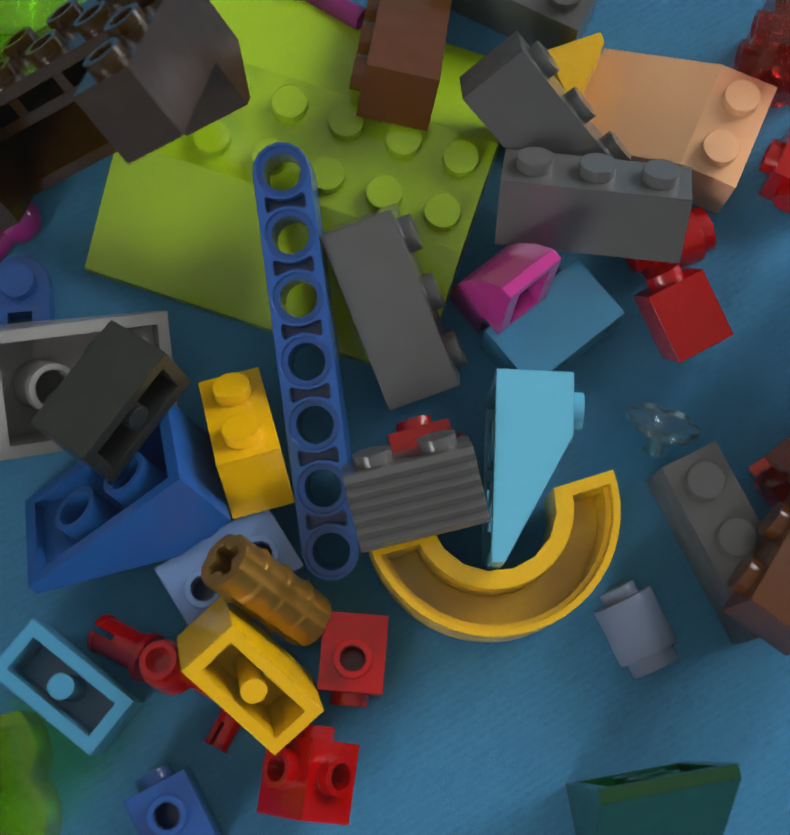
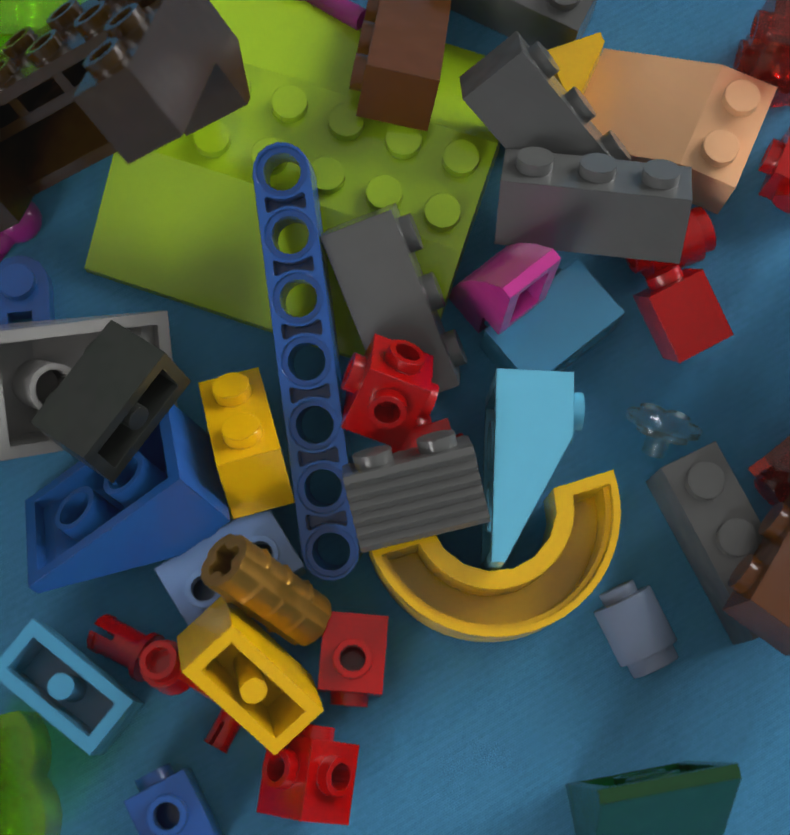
(388, 390): none -> red brick

